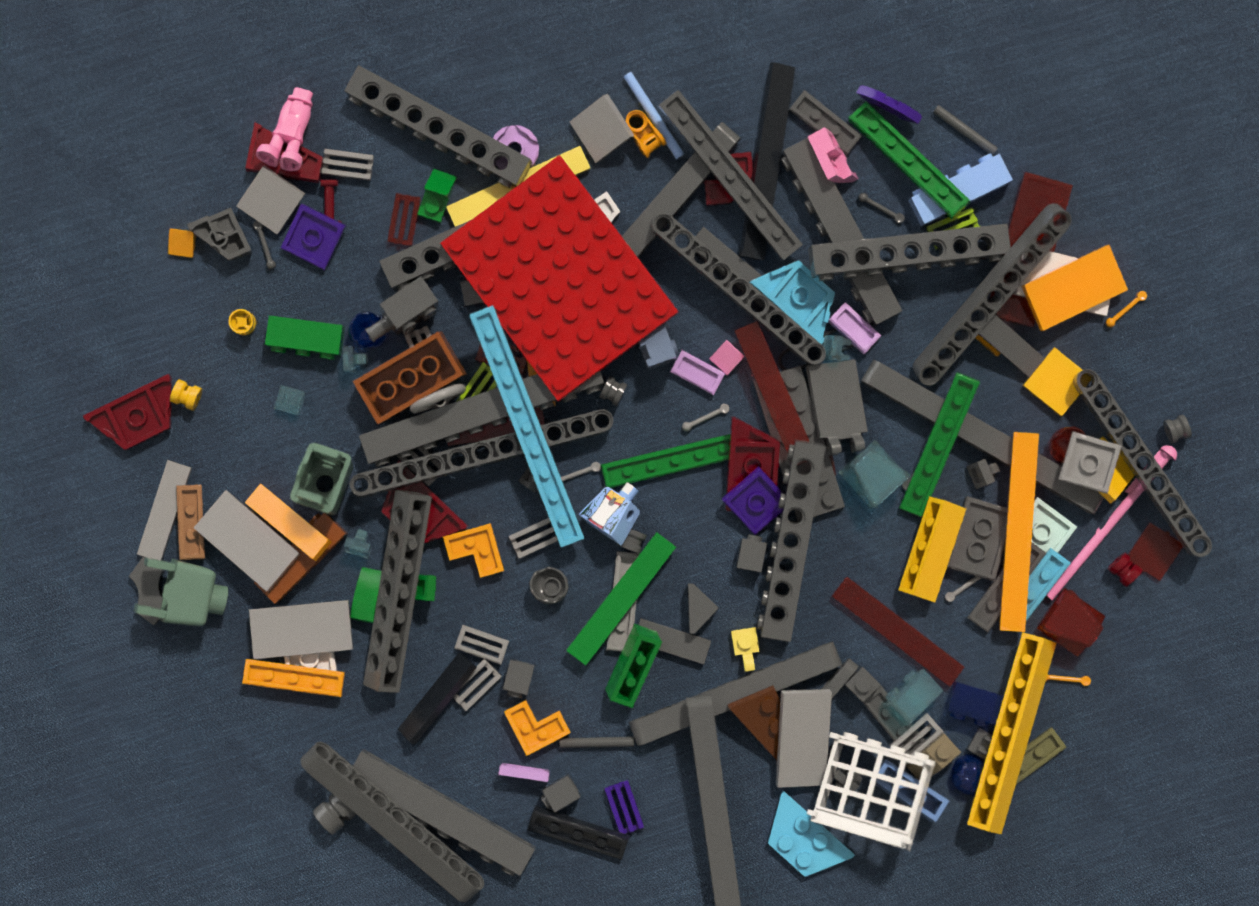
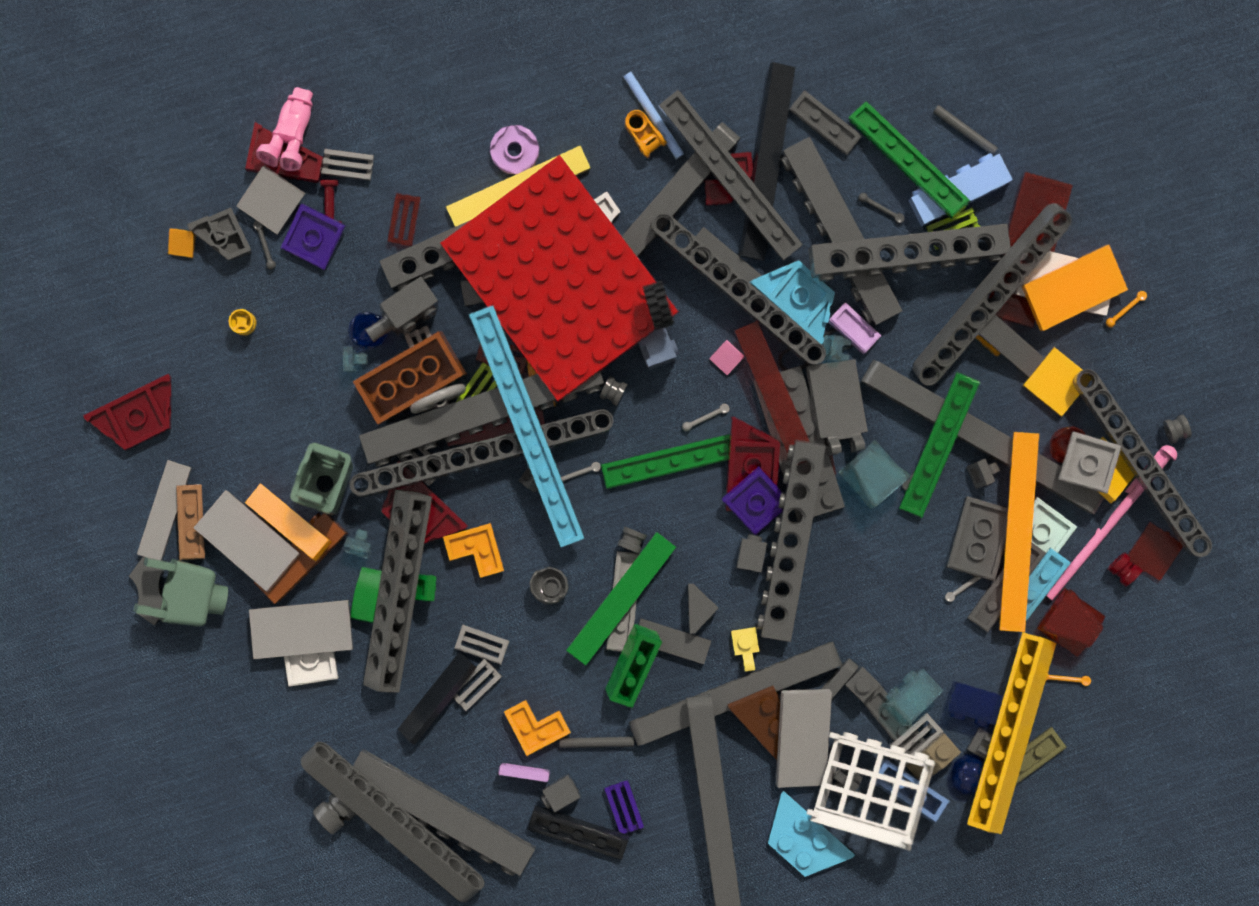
(186, 394): yellow wheel -> none
(289, 400): clear light blue tile -> none
(293, 677): light orange tile -> none
(304, 337): green brick -> none
(364, 81): dark grey brick -> none
(437, 195): green slope -> none
(517, 545): light grey tile -> none
(518, 678): dark grey brick -> none
(601, 128): light grey tile -> none
(612, 512): torso -> none
(658, 305): none -> black tyre
(697, 372): lavender tile -> none
(831, 157): bright pink slope -> none
(889, 104): dark purple tile -> none
(897, 631): clear red tile -> none
(932, 549): yellow brick -> none

